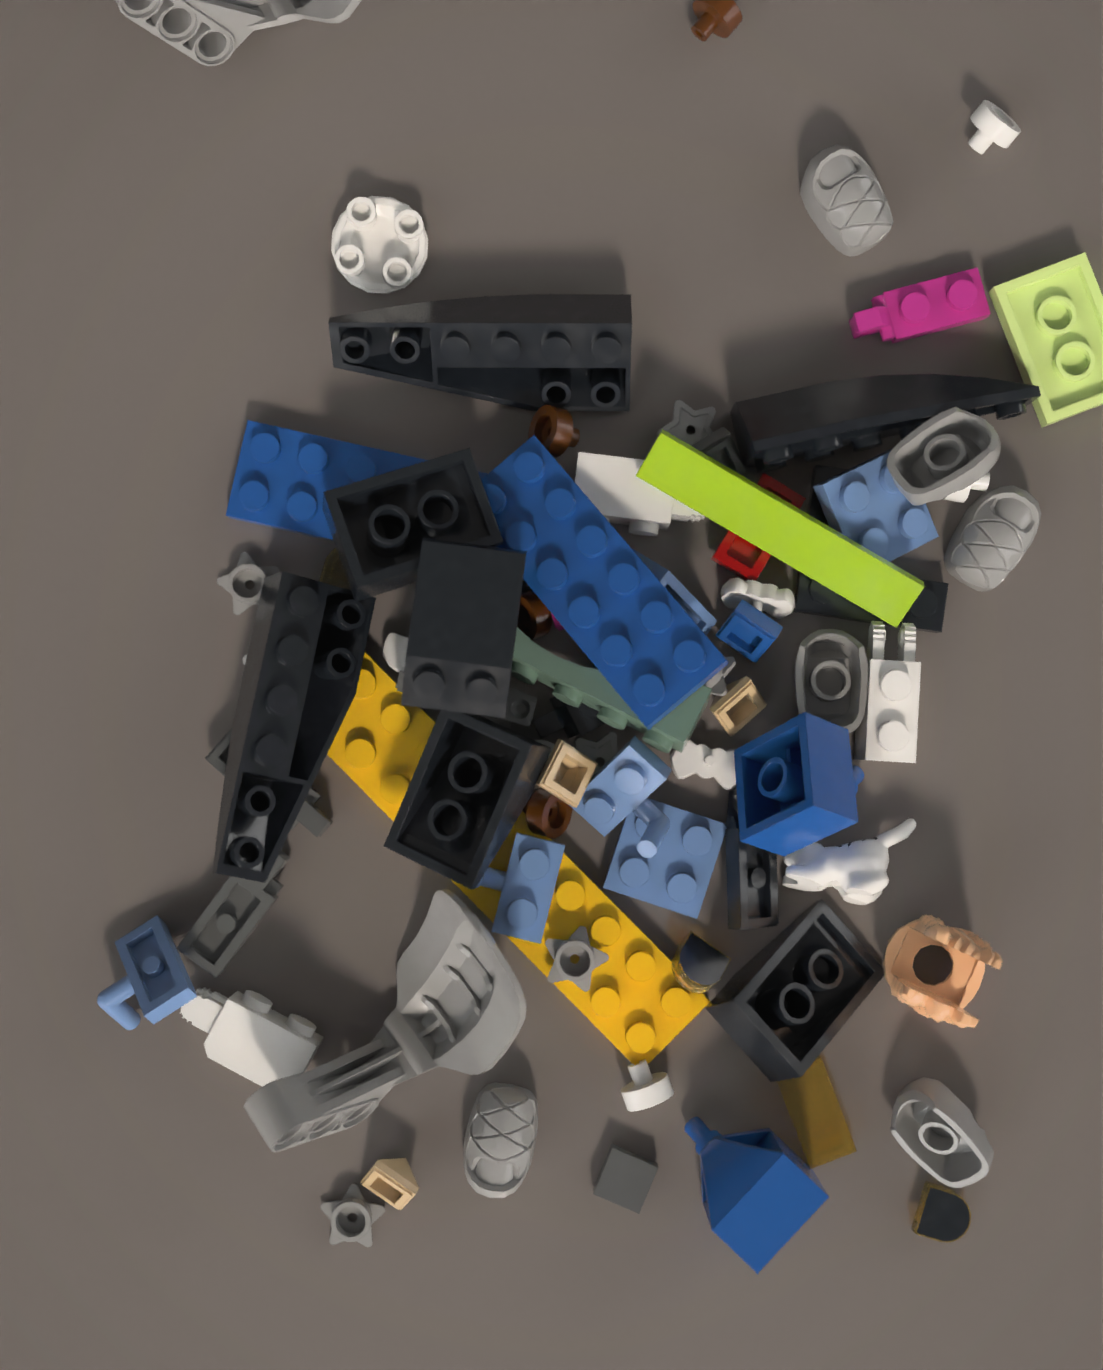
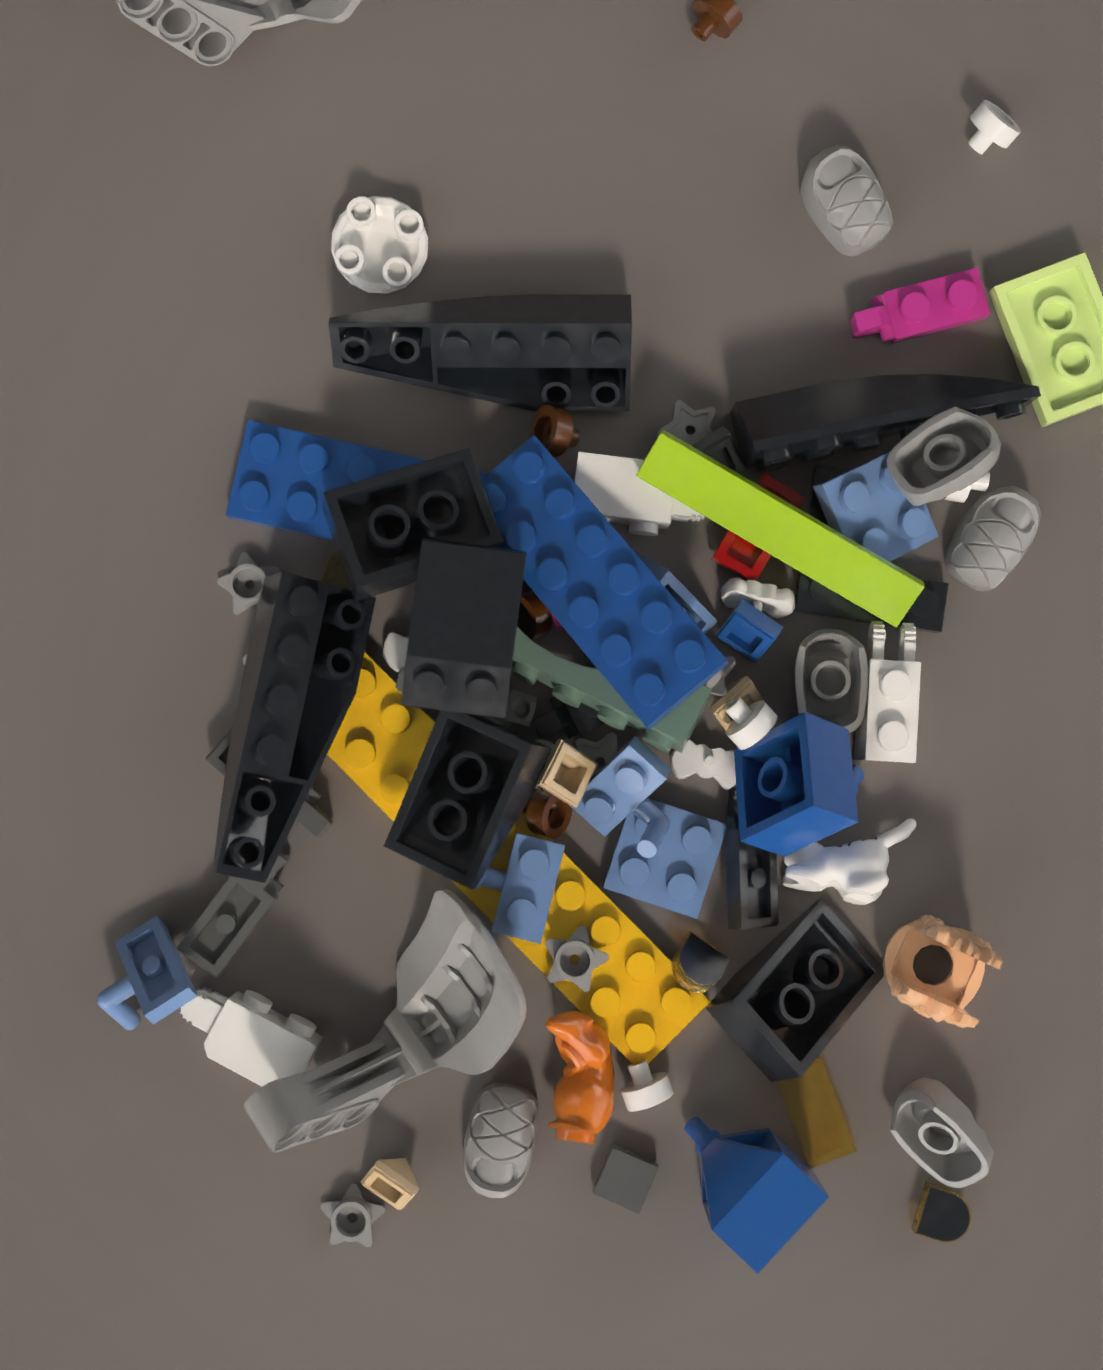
(587, 1088): none -> orange animal
(749, 722): none -> white tile

